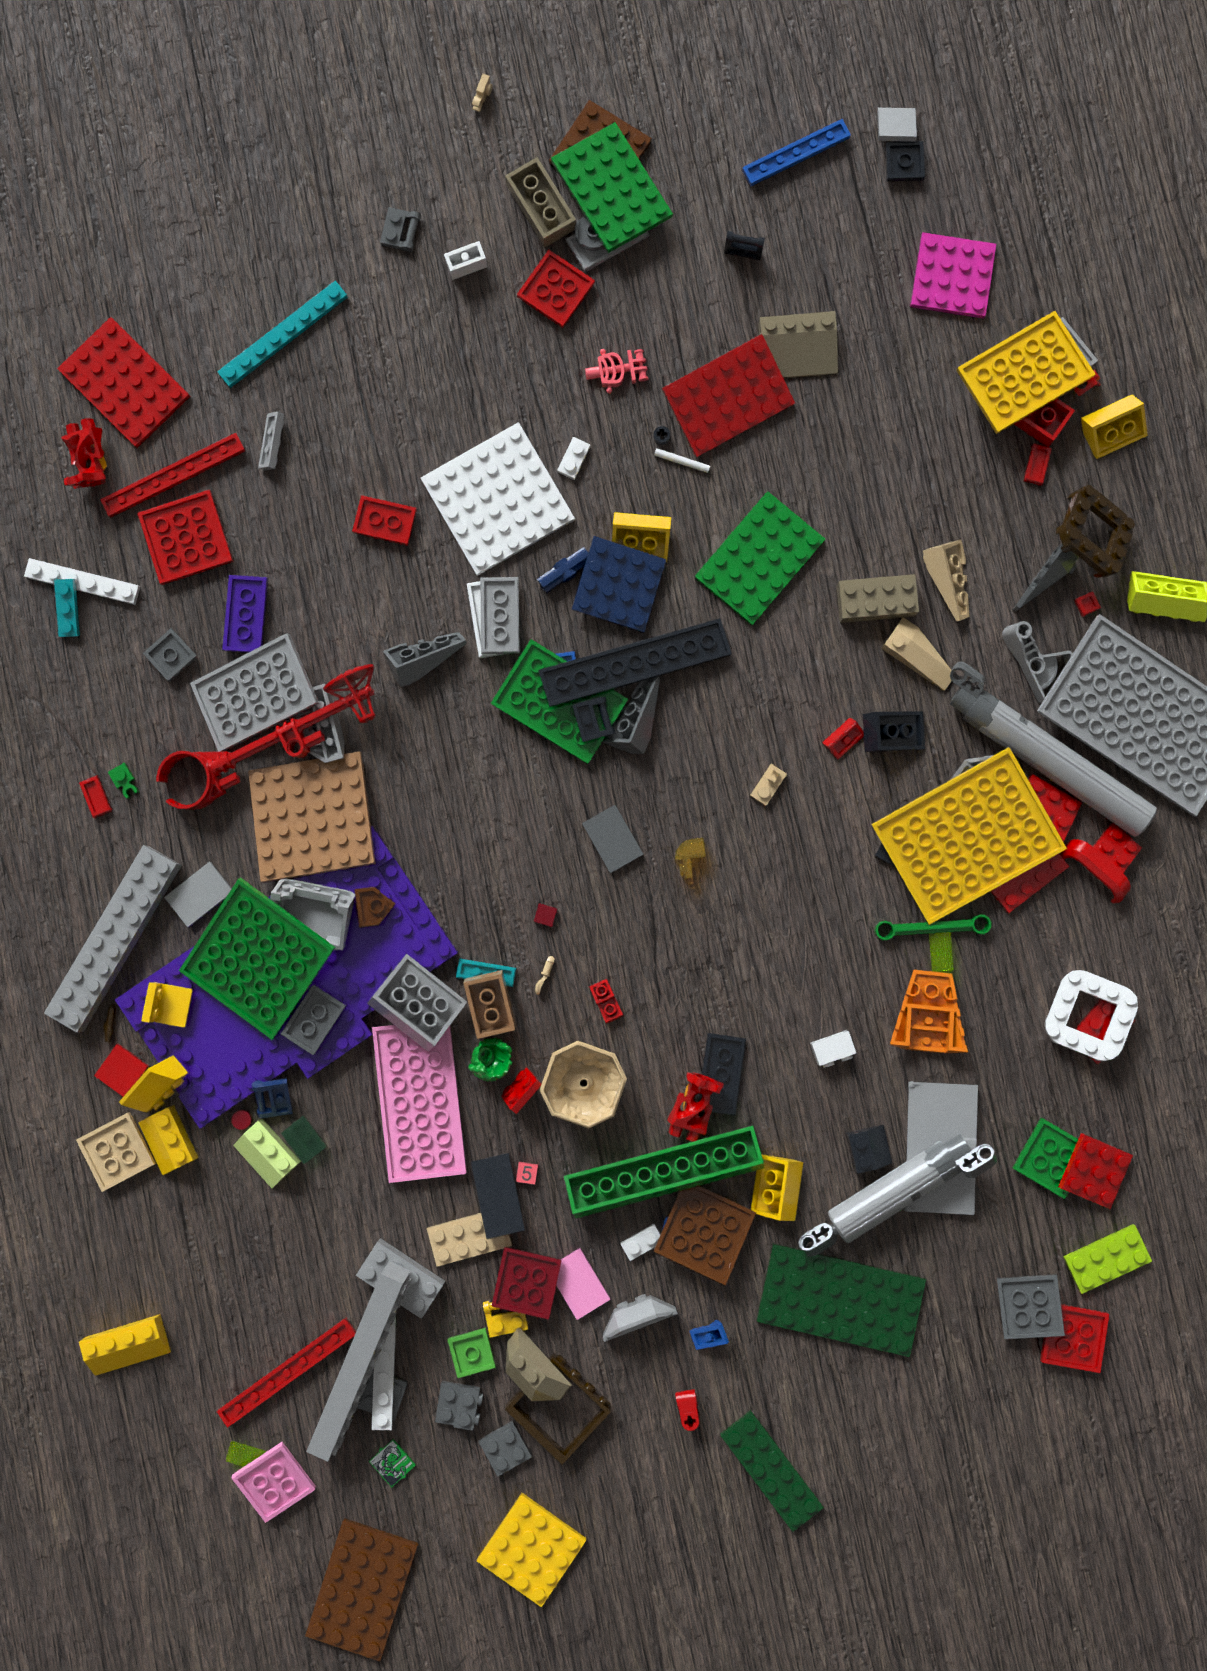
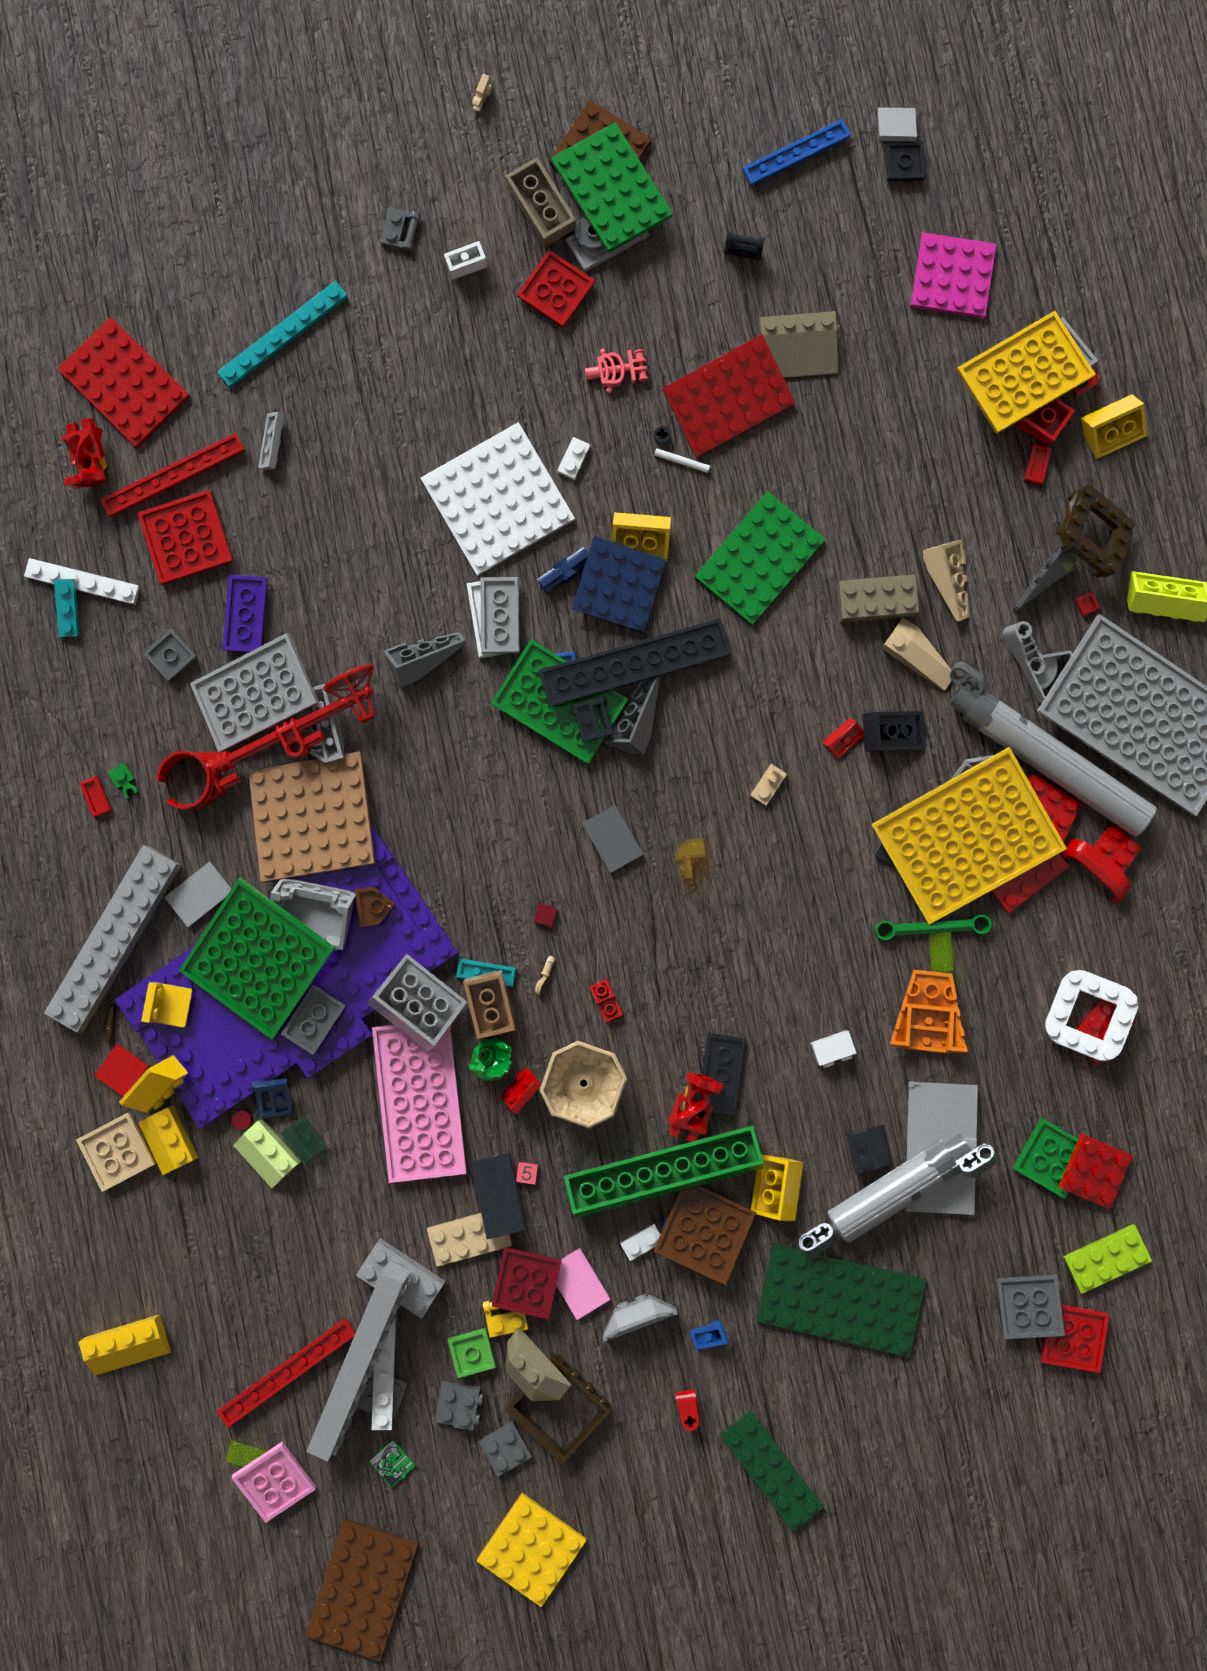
(384, 520): red plate -> none

